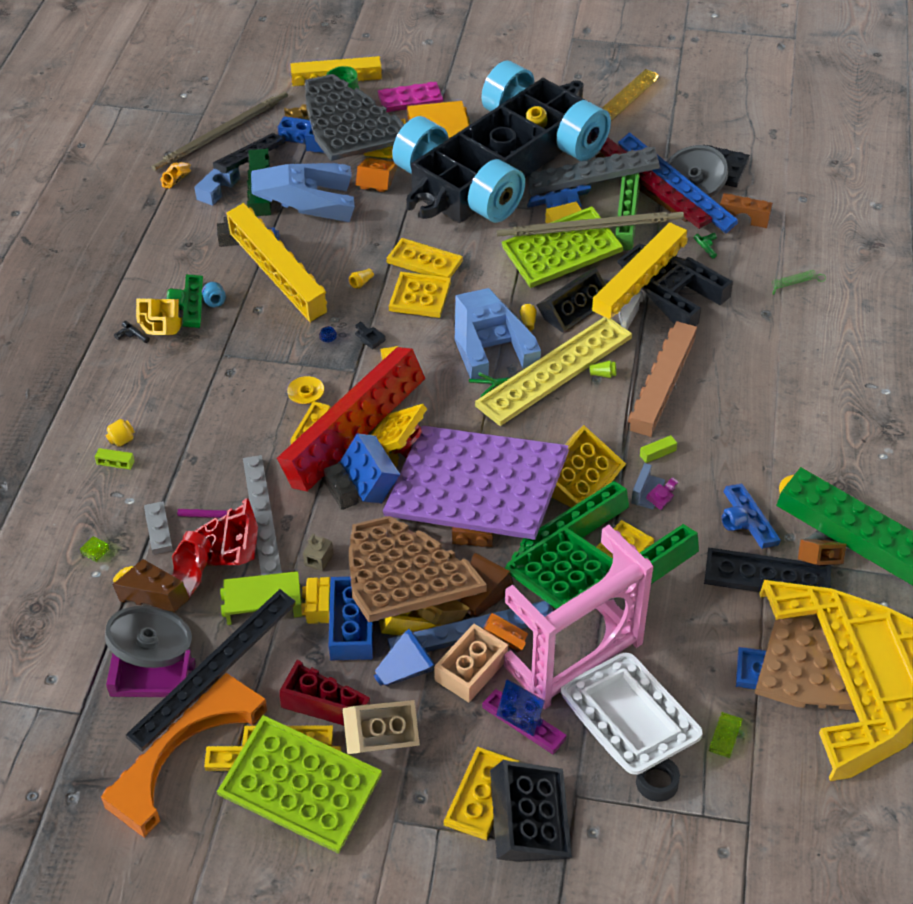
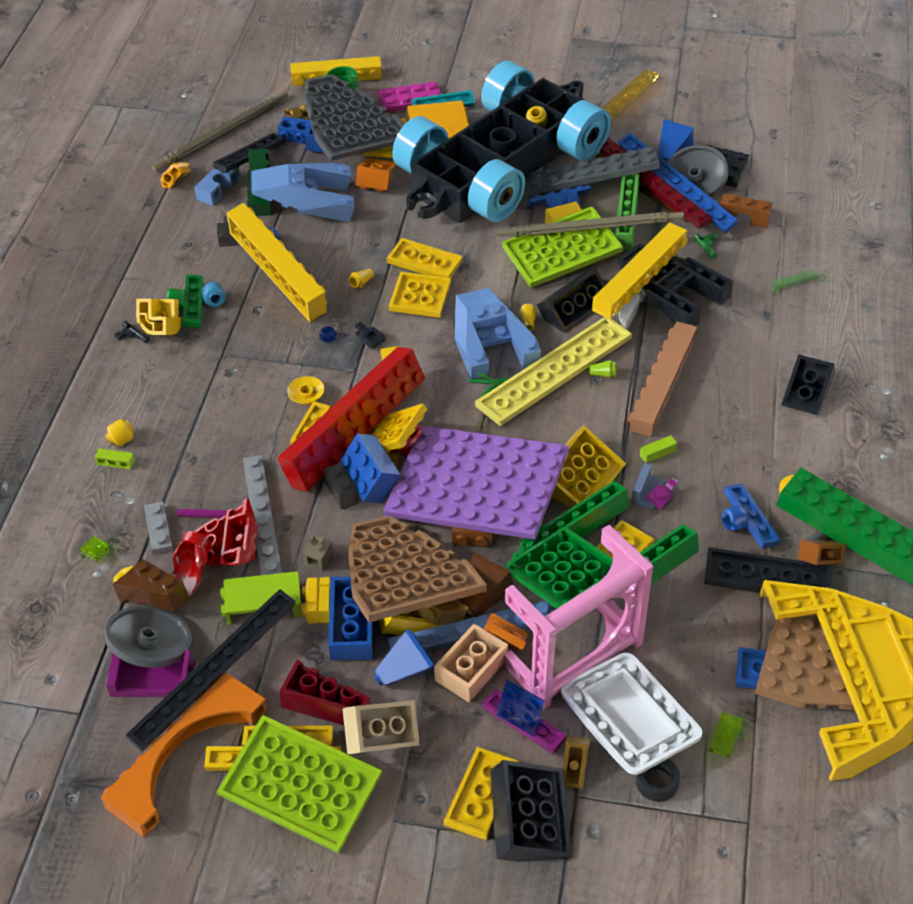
(464, 96): none -> teal plate
(575, 761): none -> pearl gold slope
(674, 138): none -> blue slope
(808, 384): none -> black slope

